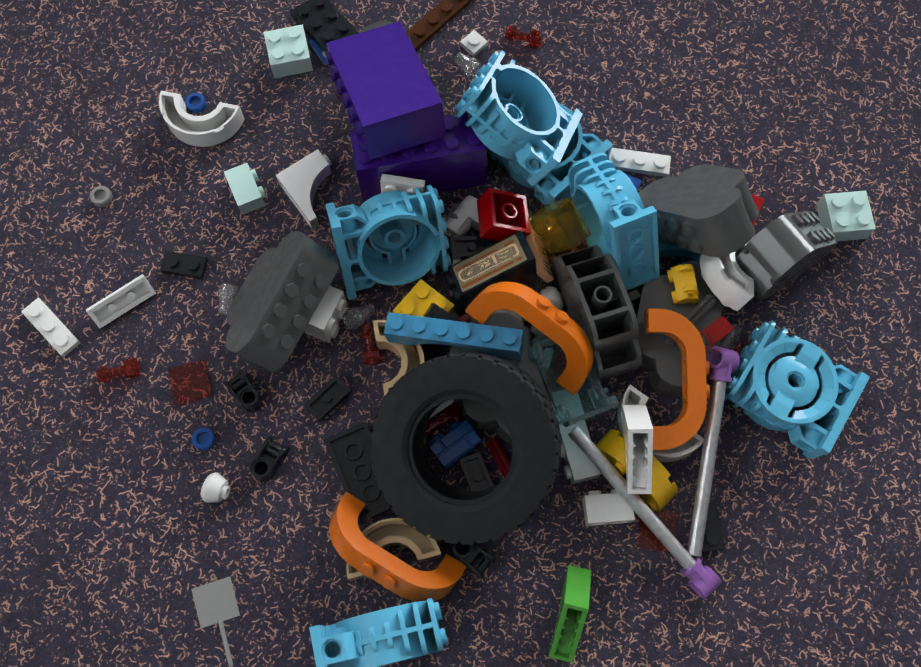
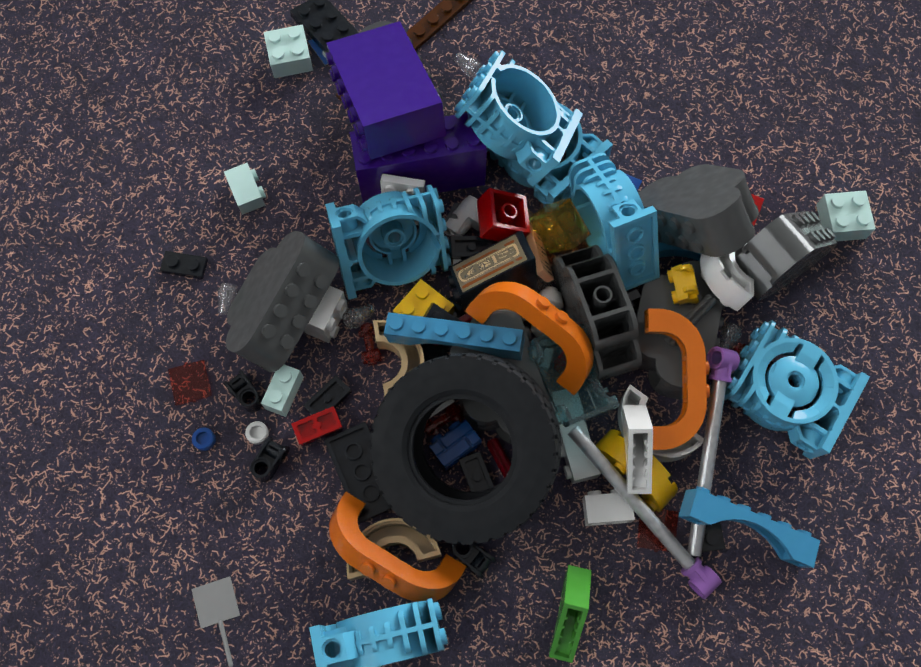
(51, 327): white plate -> none
(101, 196): light grey tile -> none
(120, 301): white plate -> none
(130, 368): clear red bar -> none
(196, 103): blue tile -> none
(200, 130): white brick -> none
(215, 488): white cone -> none
(257, 432): none -> white tile
(282, 390): none -> light aqua brick
(302, 181): white arch -> none
(317, 426): none -> red hinge
(474, 43): white plate -> none
(534, 37): clear red bar -> none
(640, 162): white plate -> none
(715, 332): red sticker -> none
(790, 545): none -> dark azure arch

